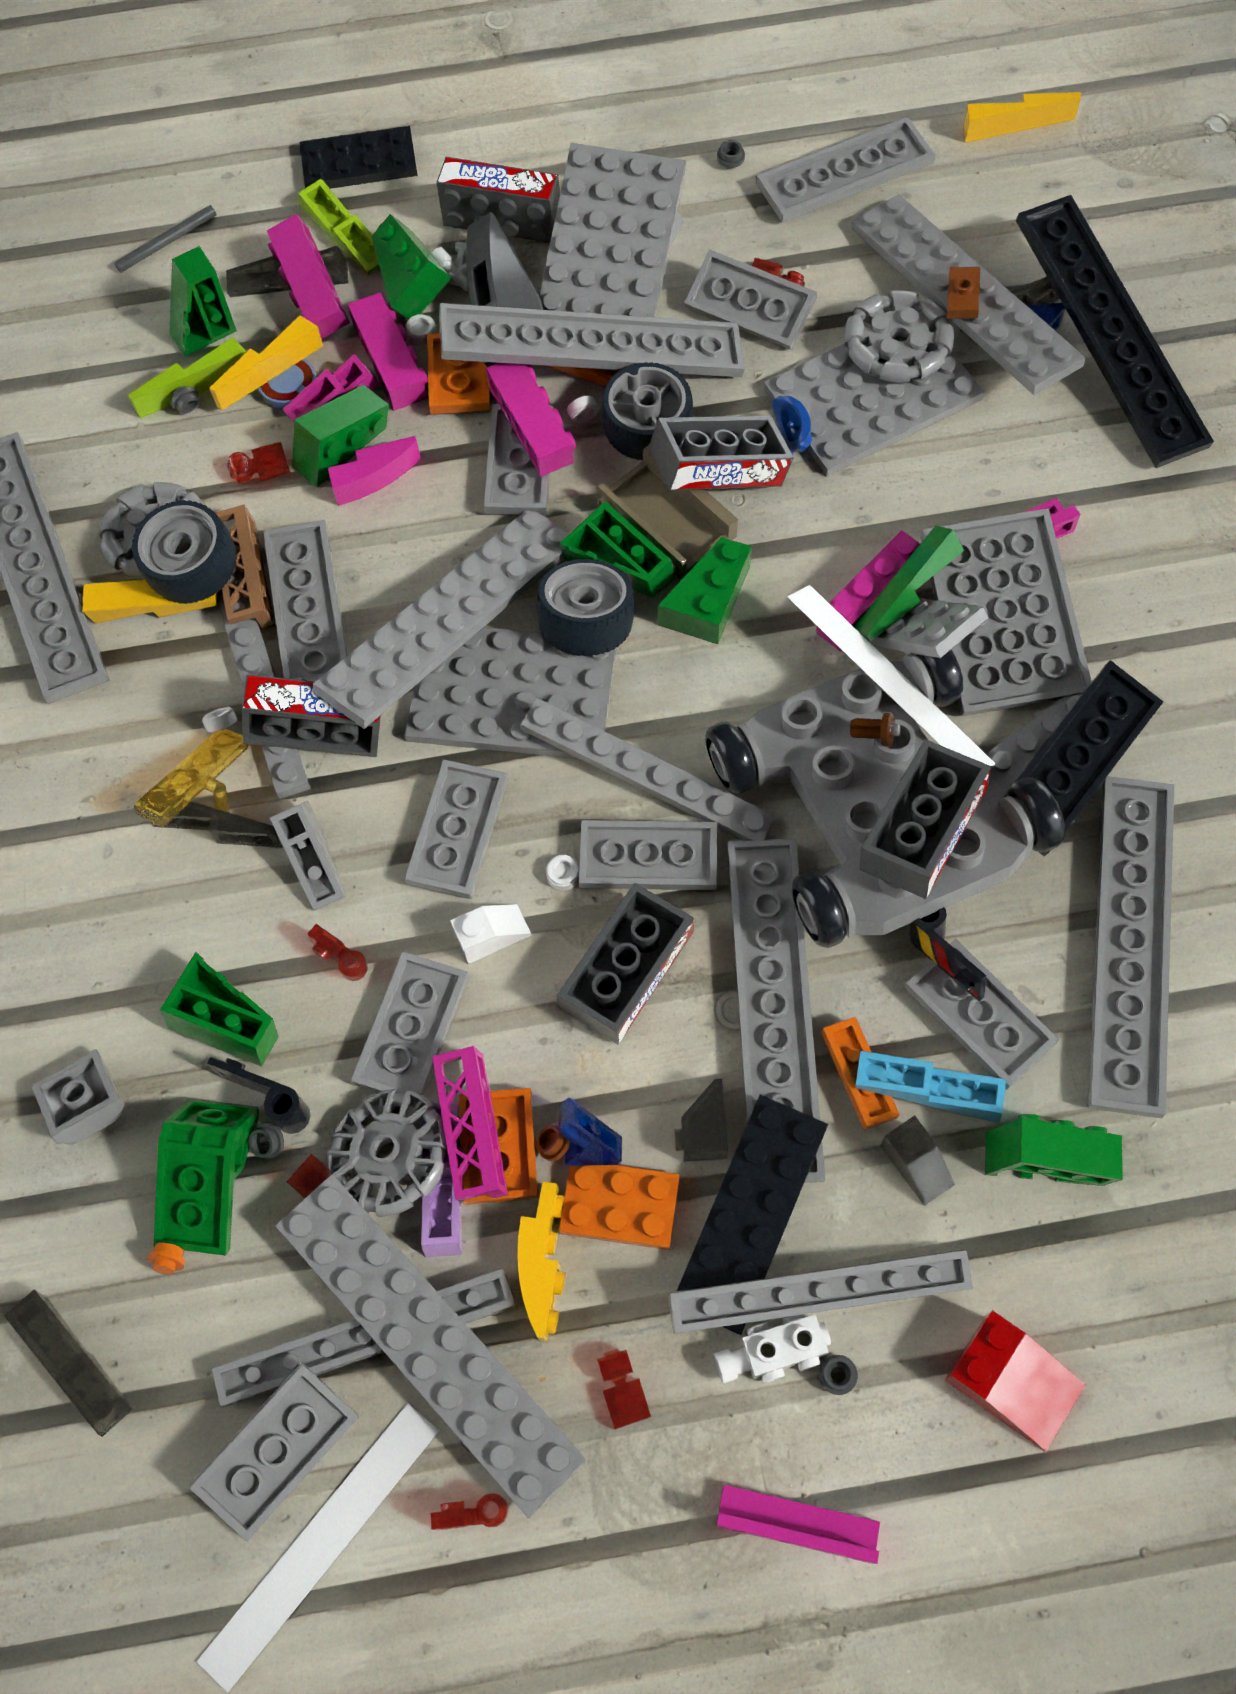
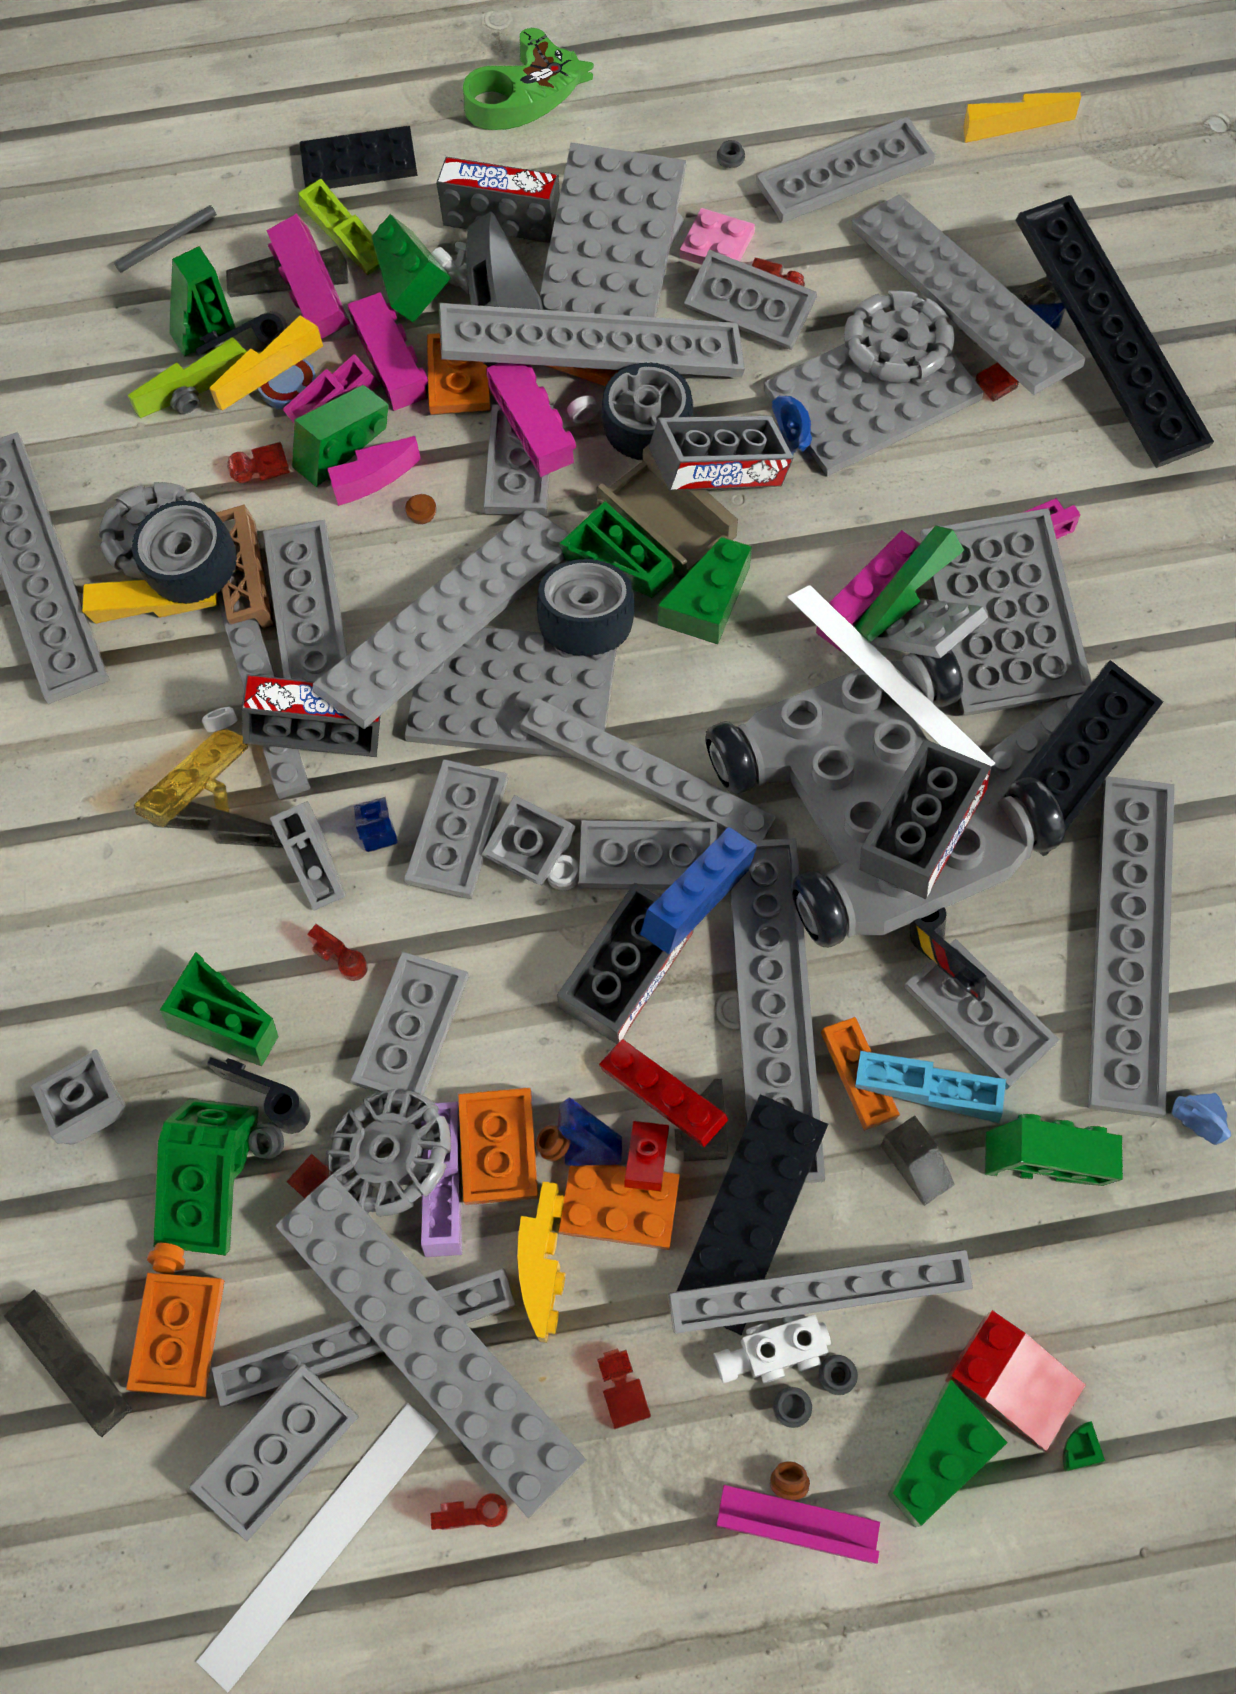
(175, 1335): none -> orange plate
(266, 328): none -> black door
(375, 824): none -> clear blue slope
(418, 328): white tile -> none
(421, 508): none -> dark orange plate
(483, 1124): dark pink fence -> none
(489, 930): white slope -> none
(528, 840): none -> light grey slope
(531, 89): none -> bright green animal
(646, 1156): none -> red plate
(663, 1092): none -> red plate
(698, 890): none -> blue brick
(718, 233): none -> bright pink plate
(789, 1481): none -> dark orange plate
(792, 1407): none -> dark grey plate
(876, 728): reddish brown piece -> none
(945, 1456): none -> green wedge
(963, 293): dark orange plate -> none
(996, 381): none -> clear red plate
(1082, 1448): none -> green tile
(1204, 1116): none -> medium blue piece

